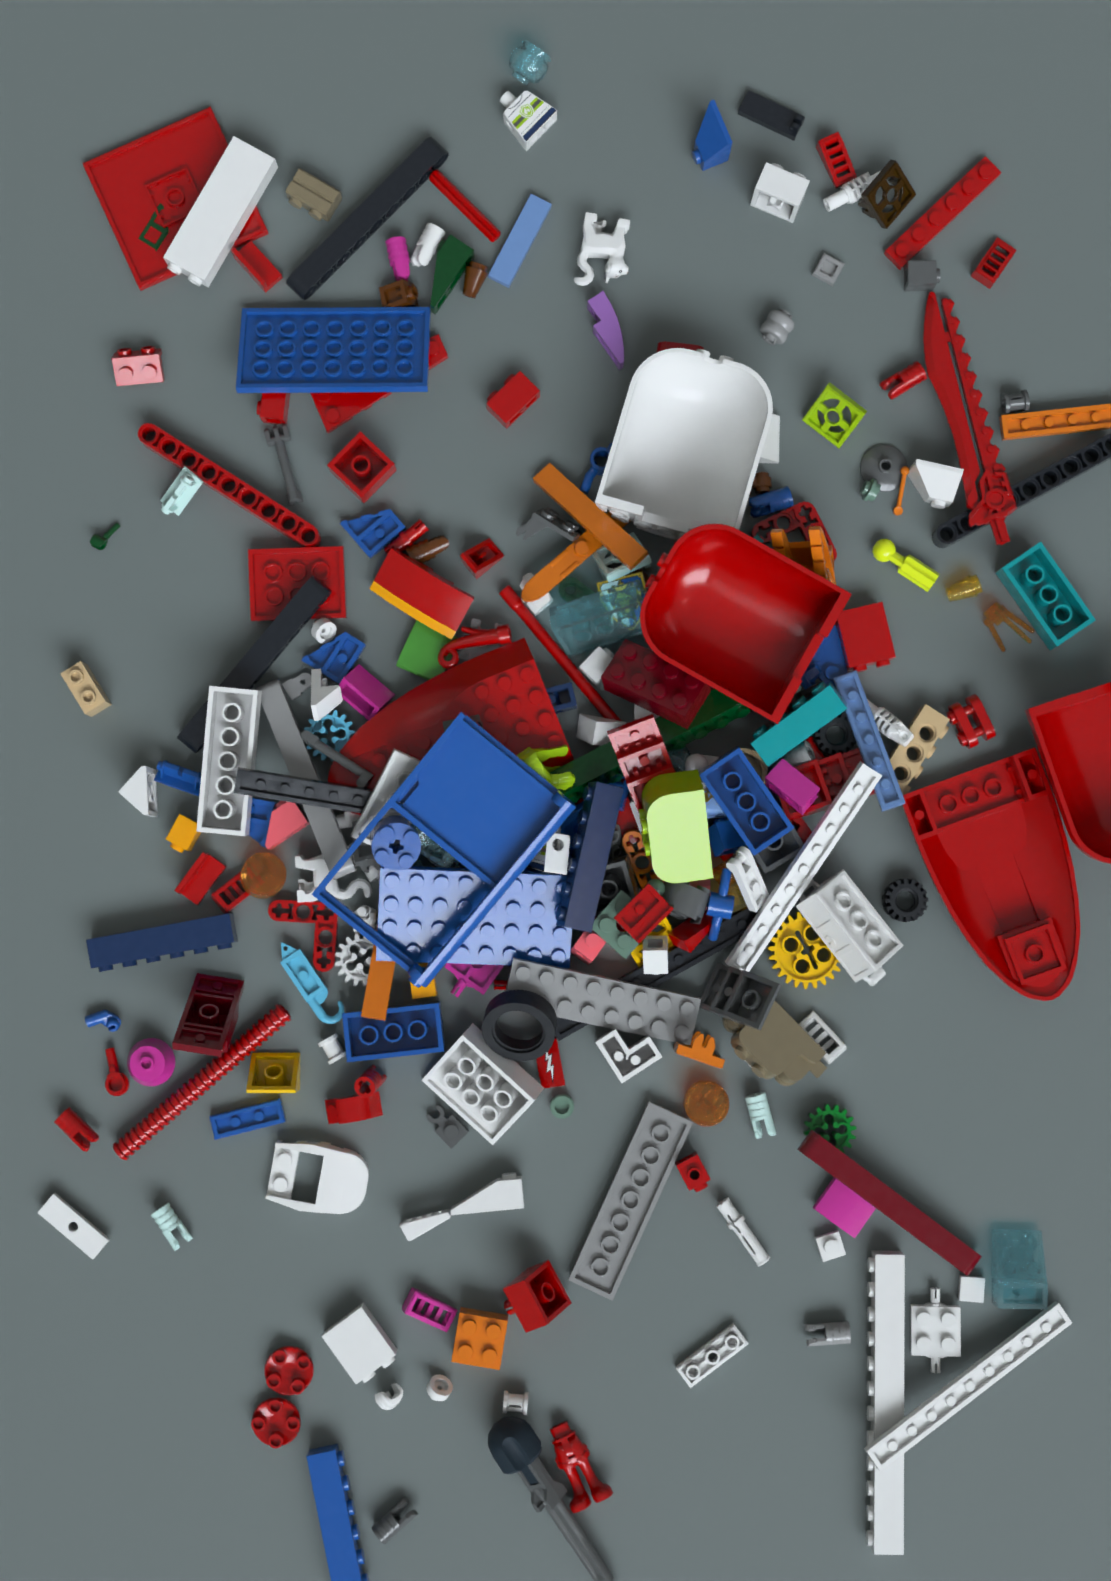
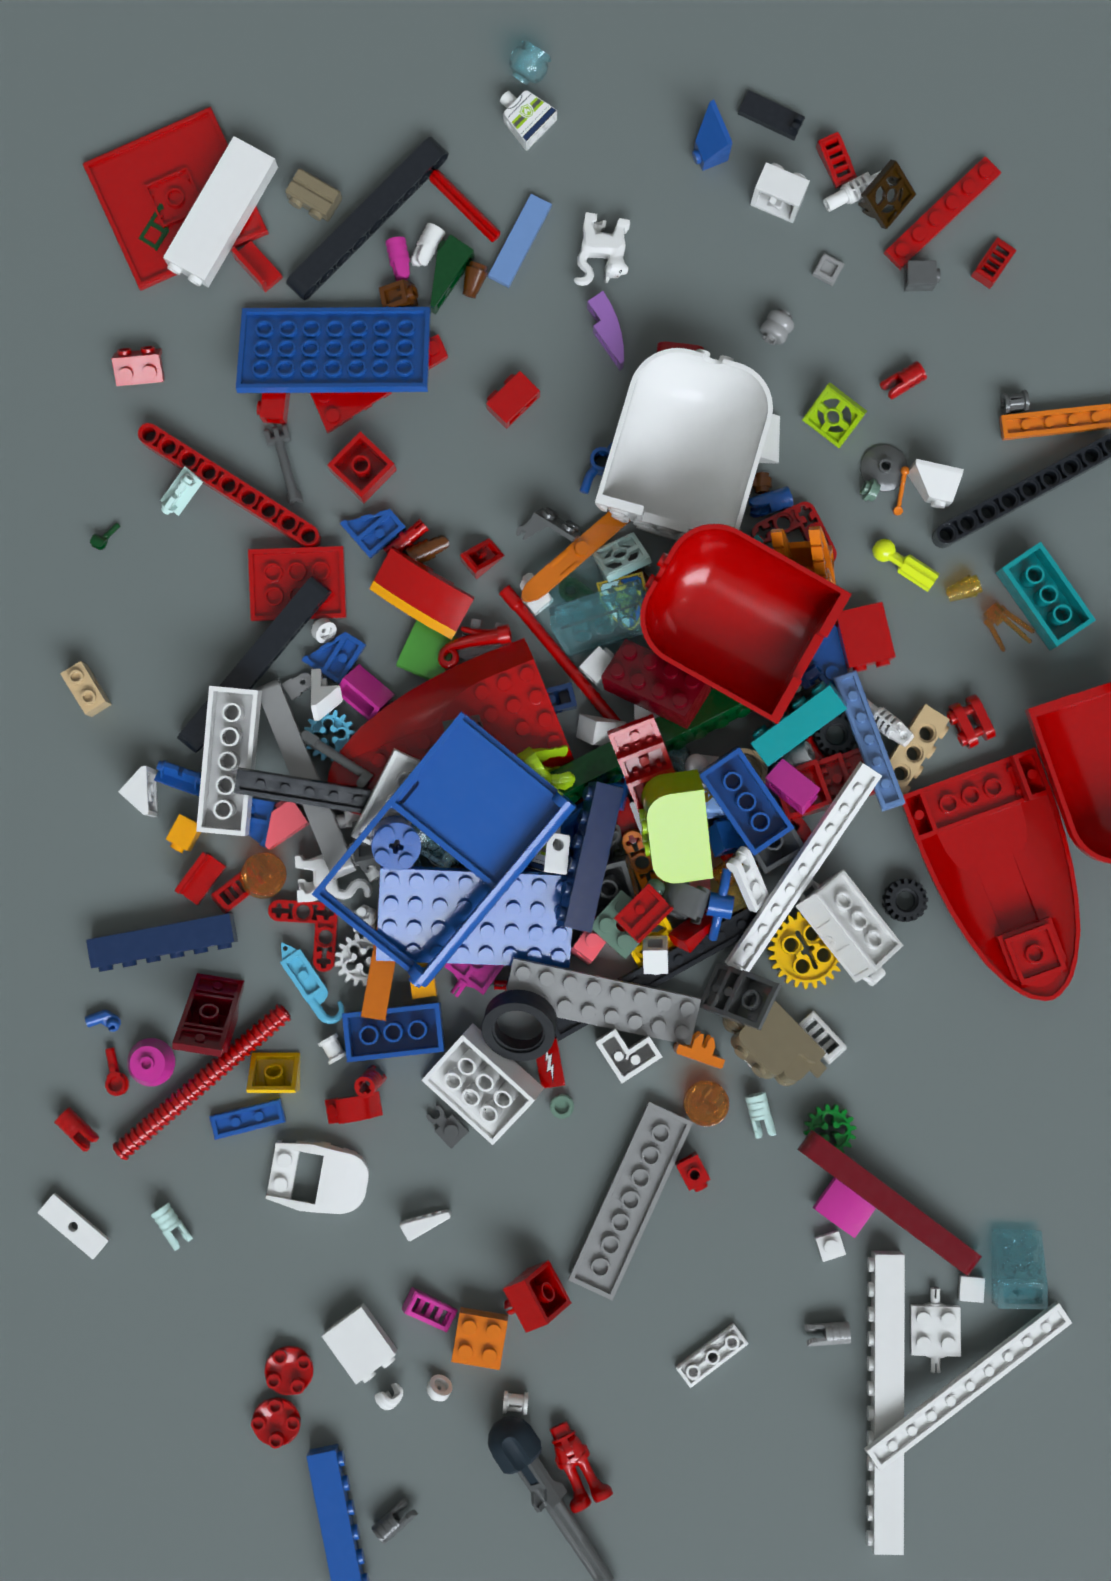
(498, 1195): white slope -> none
(590, 516): orange tile -> none
(741, 1229): white pin -> none
(994, 488): red piece -> none

